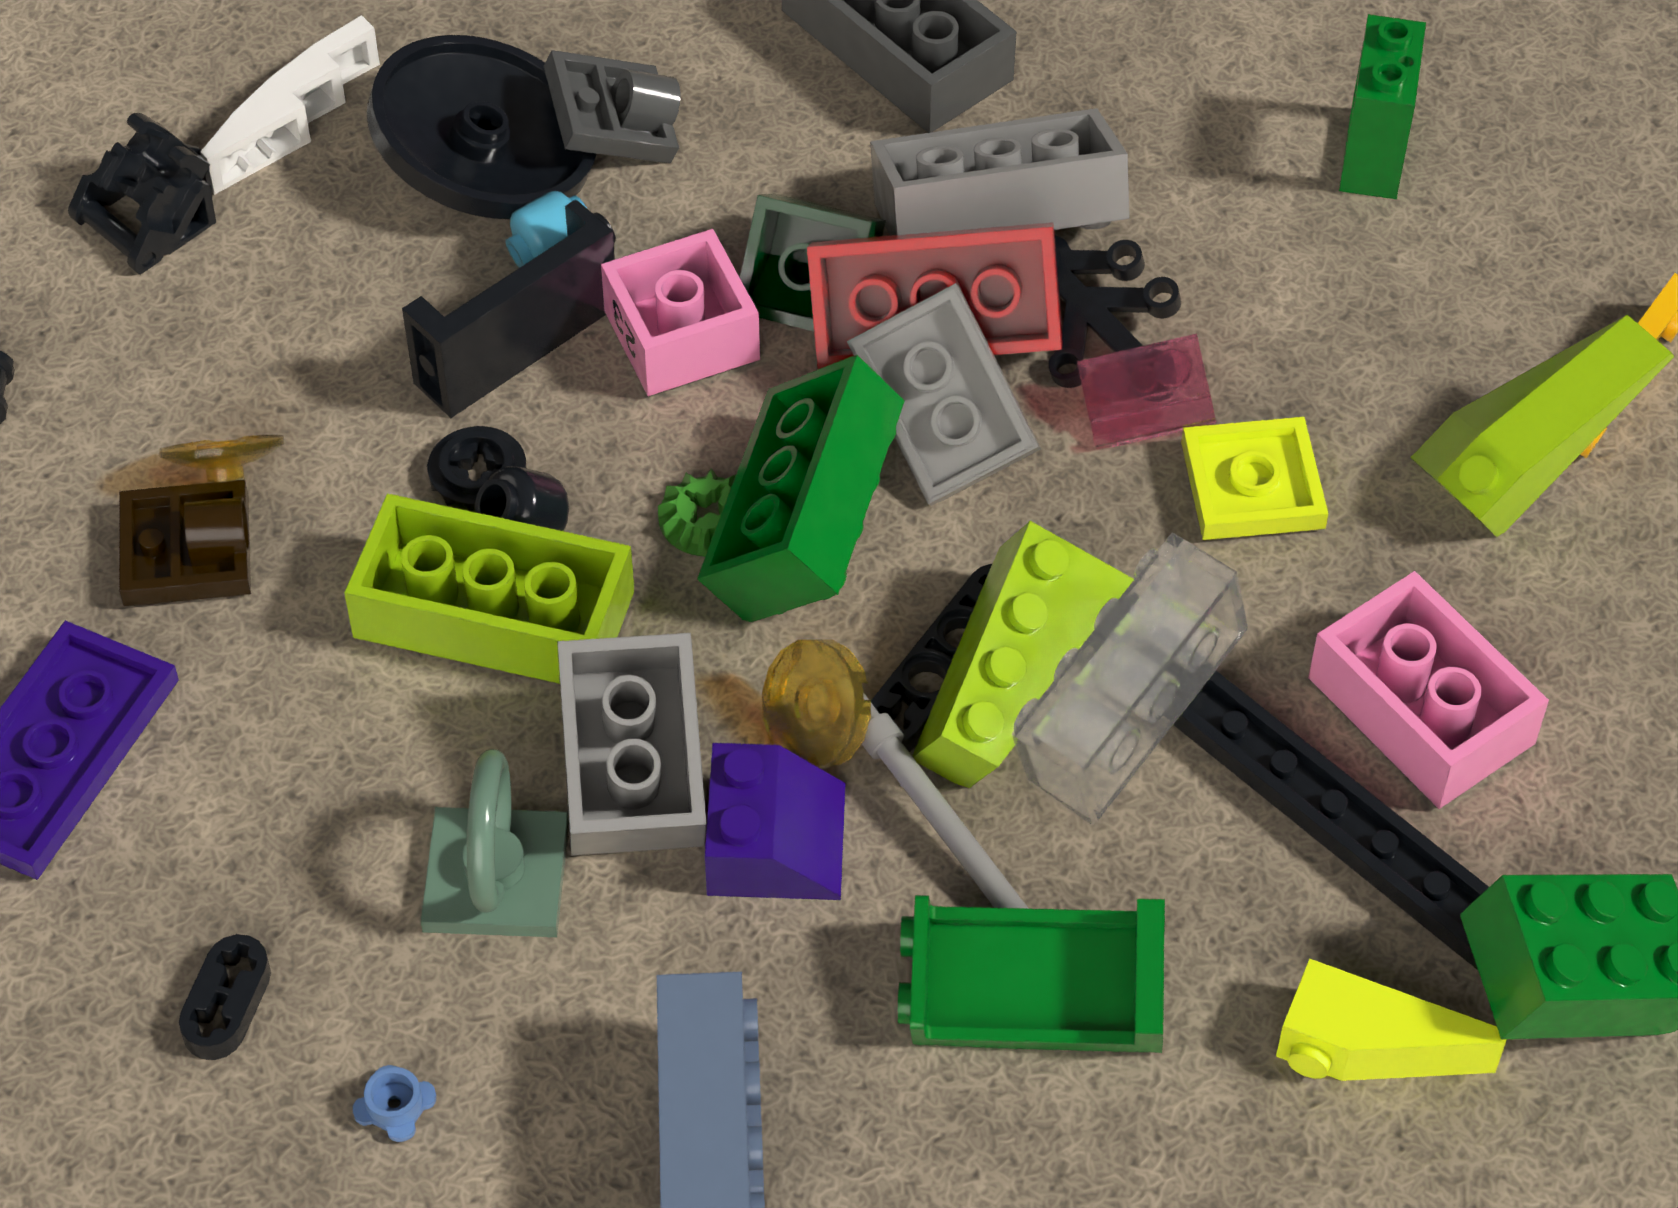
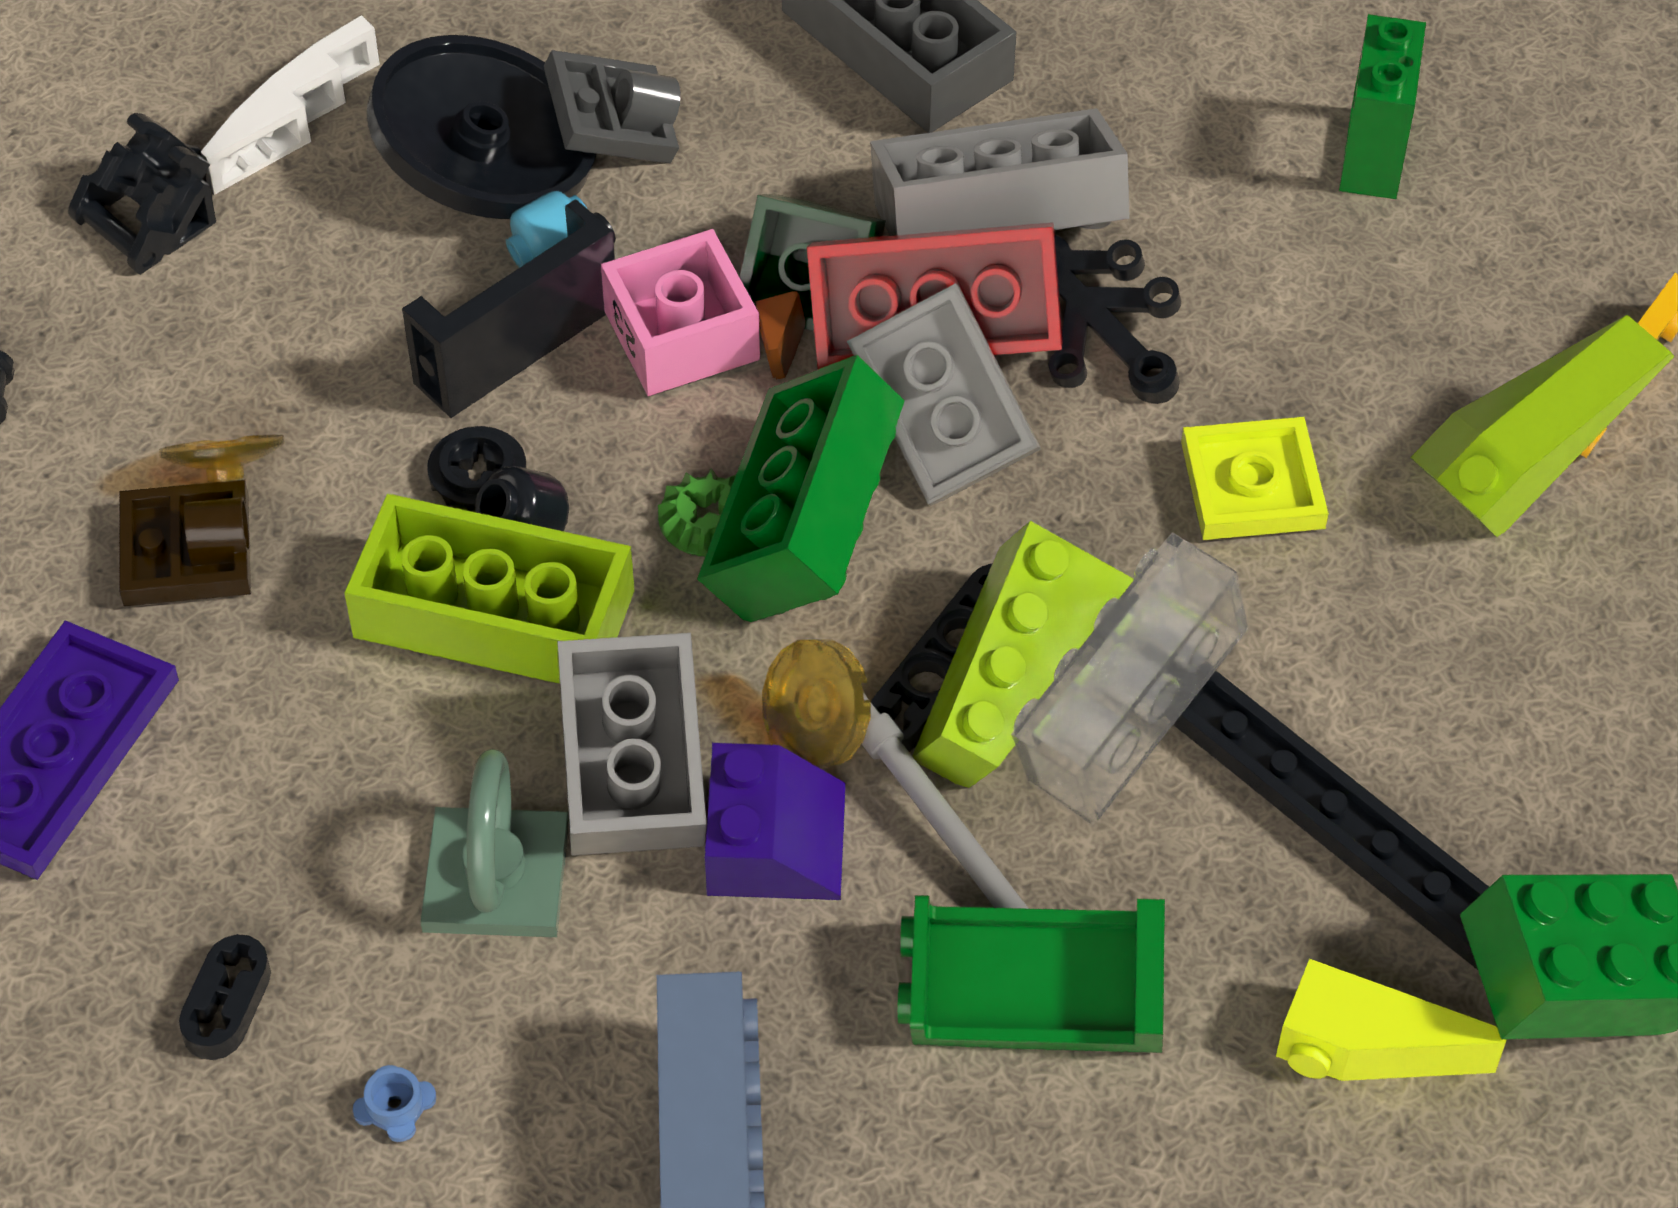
(781, 330): none -> dark orange slope
(1146, 392): clear pink plate -> none
(1427, 689): bright pink brick -> none

